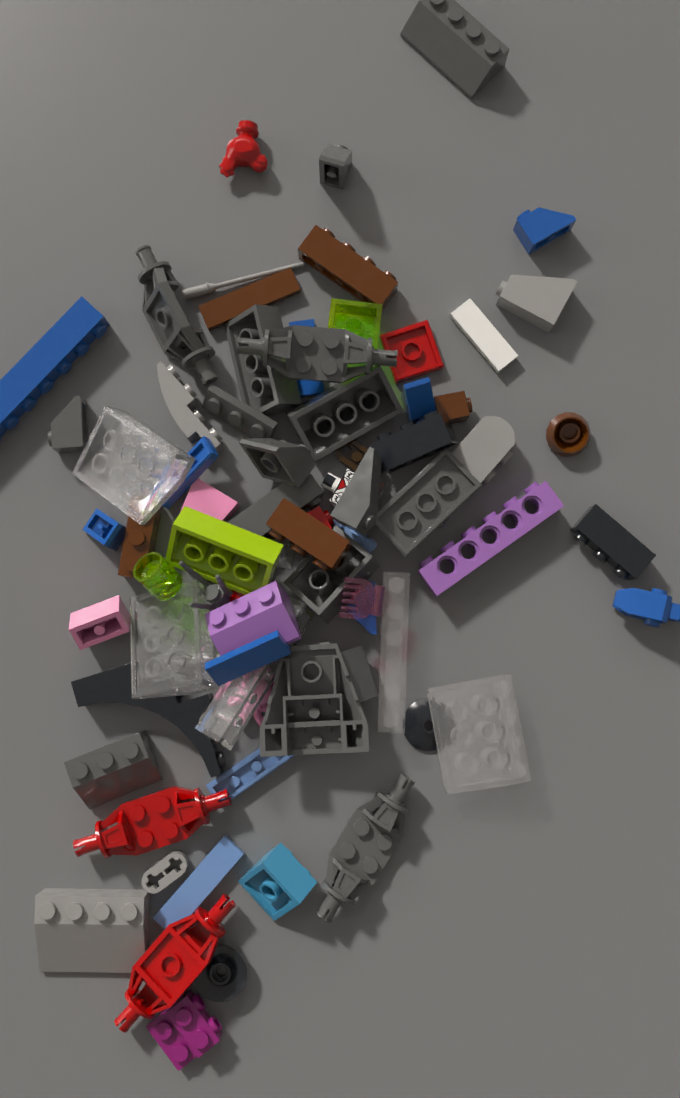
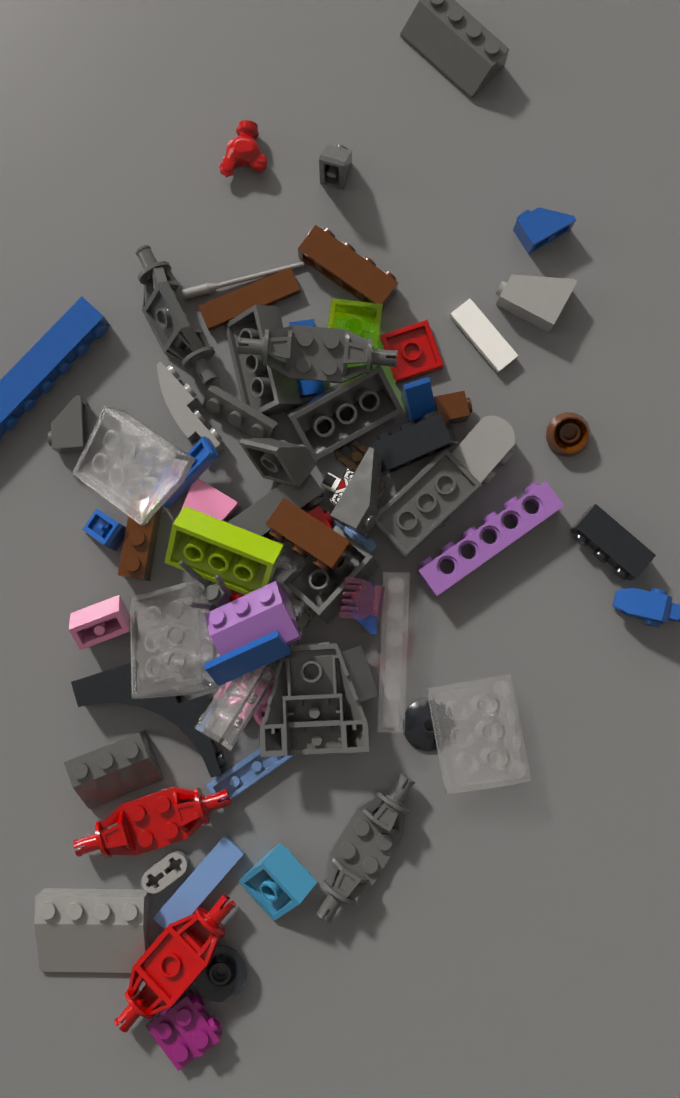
(157, 576): clear neon green wheel -> none

